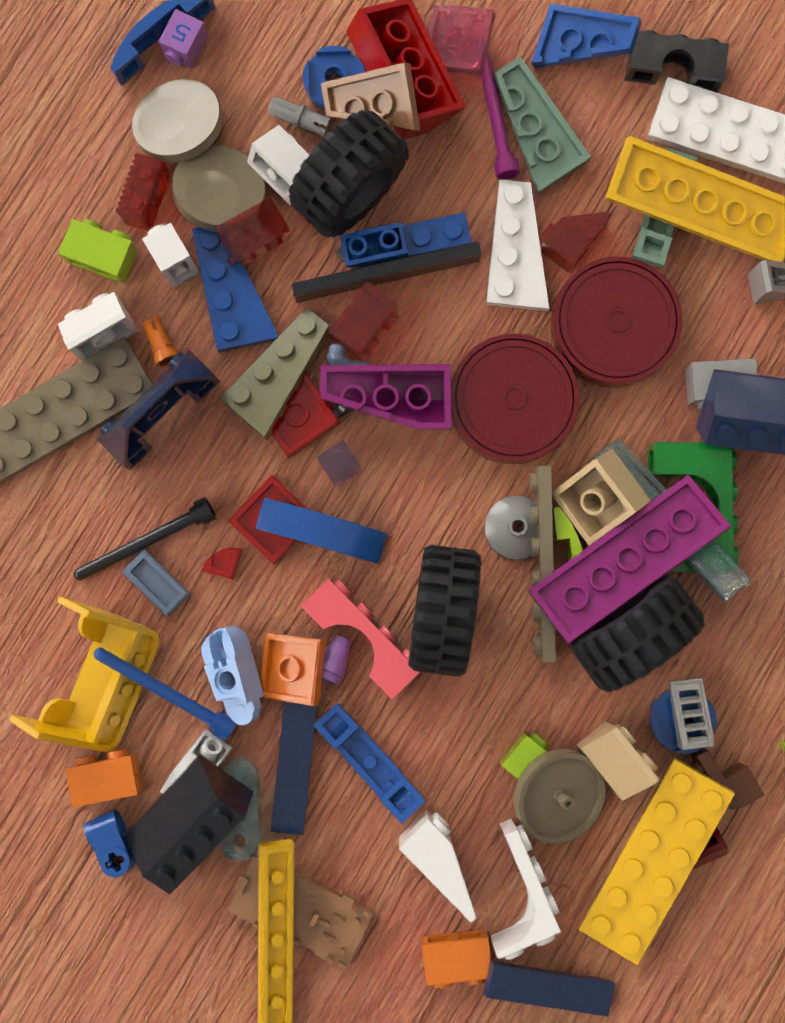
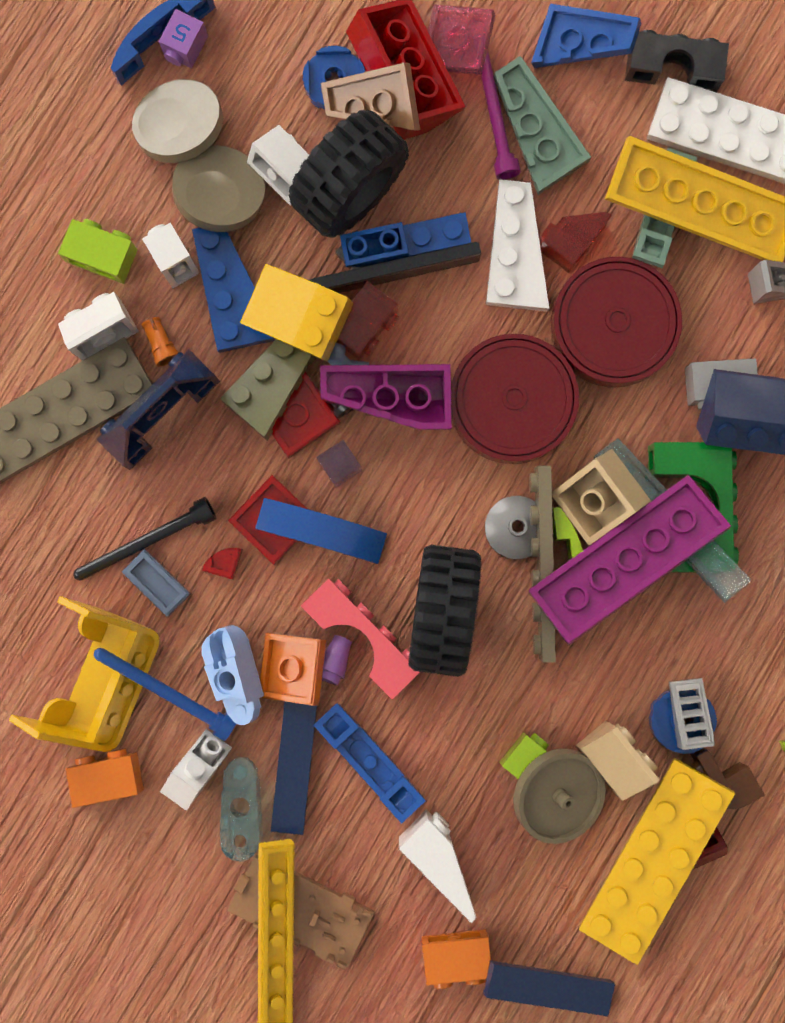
(108, 840): blue piece -> none
(143, 192): clear red brick -> none
(187, 823): black slope -> none
(251, 231): clear red bracket -> none
(297, 312): none -> yellow slope
(299, 116): light grey axle -> none
(538, 920): white bracket -> none
(639, 635): black tyre -> none

